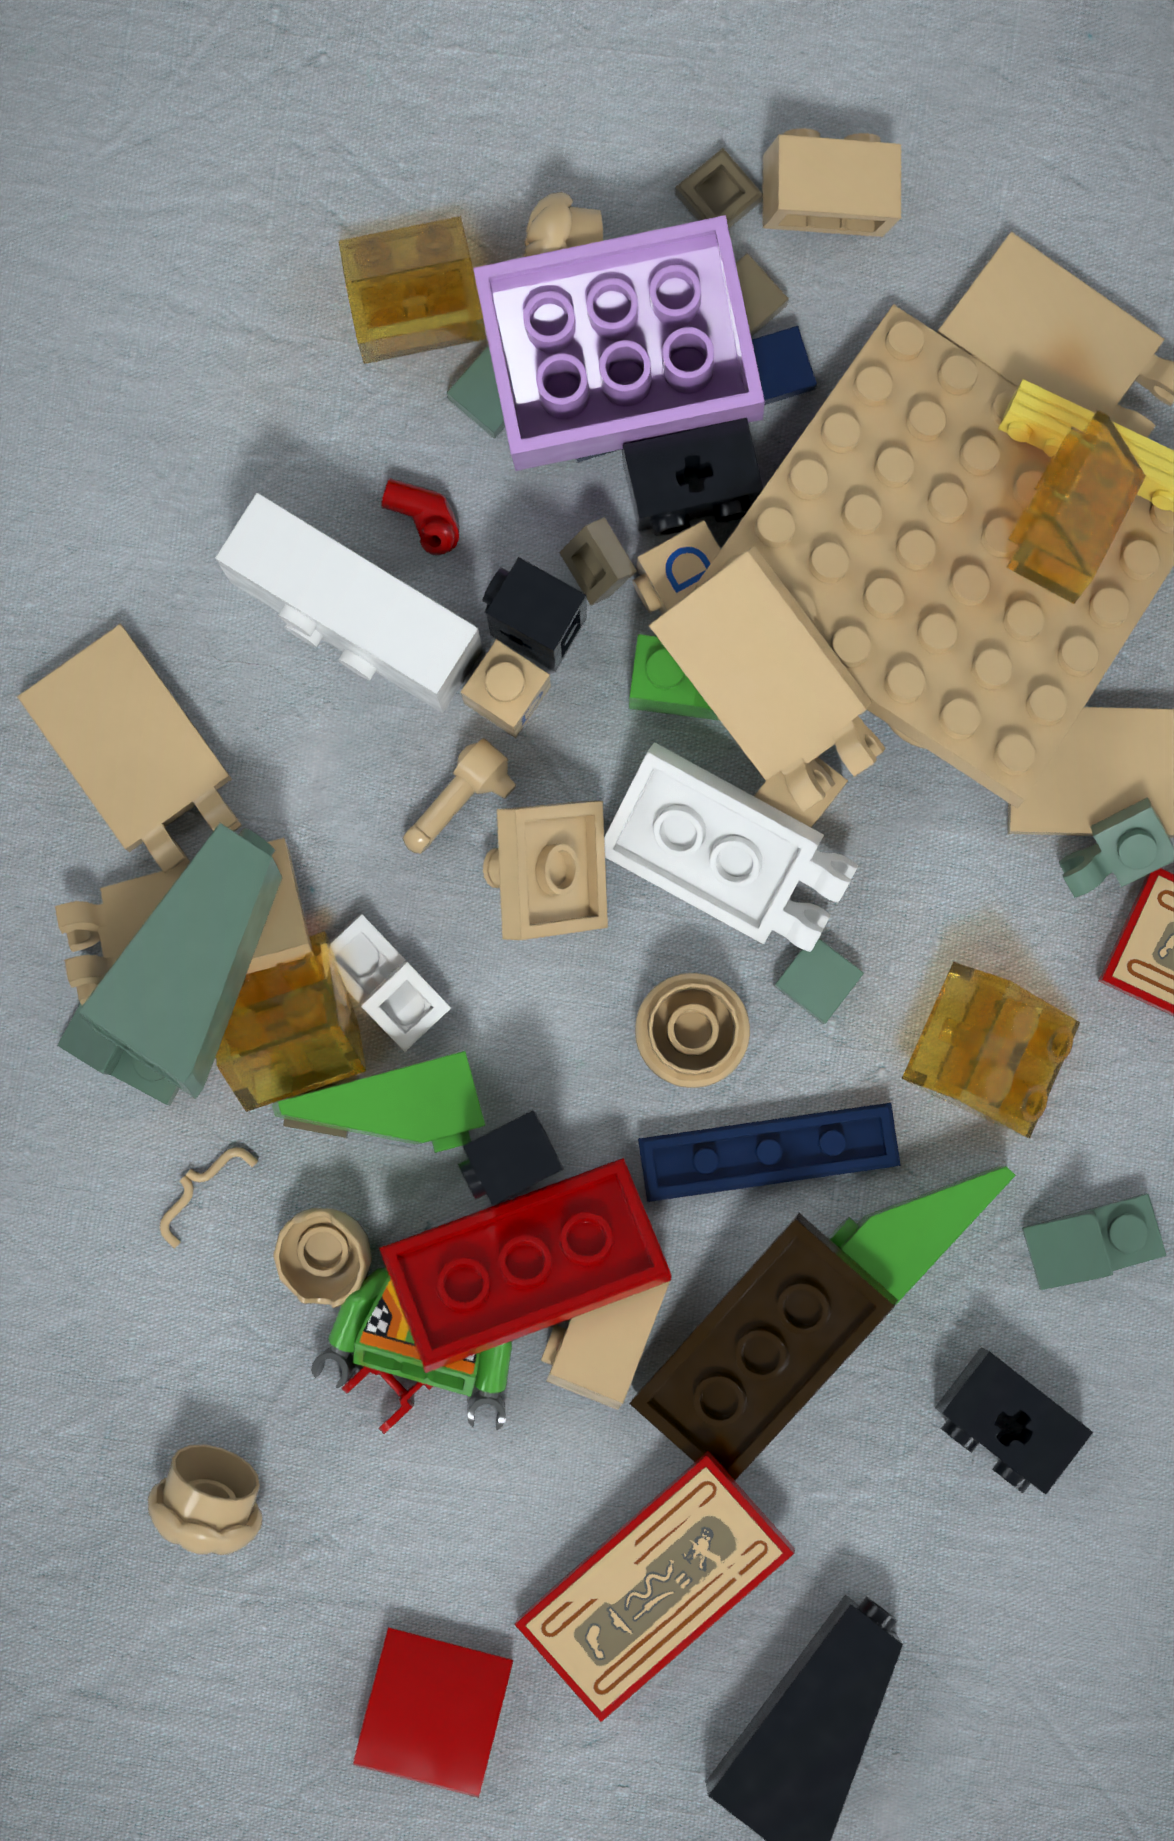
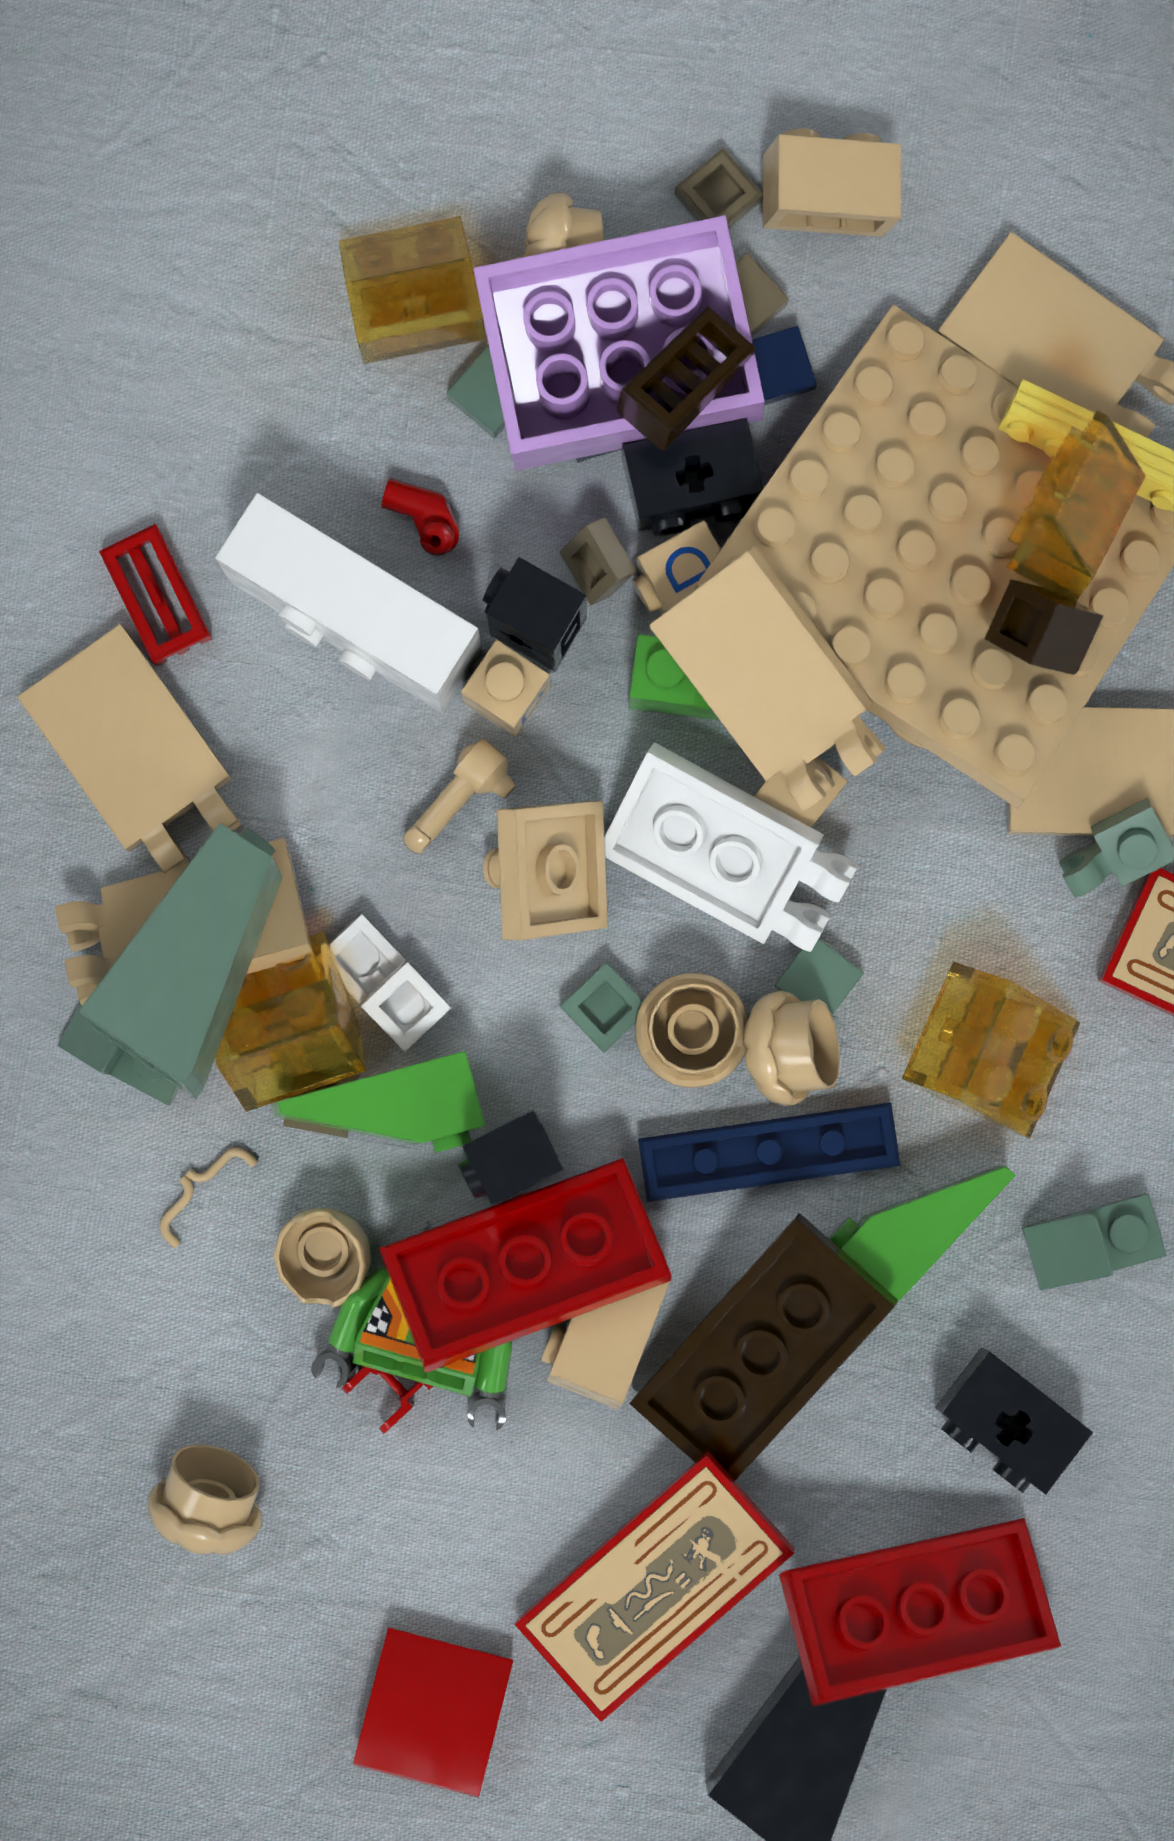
(178, 642): none -> red tile
(603, 1007): none -> sand green tile
(655, 407): none -> dark brown slope
(791, 1047): none -> tan piece
(918, 1611): none -> red tile
(1043, 627): none -> dark brown panel

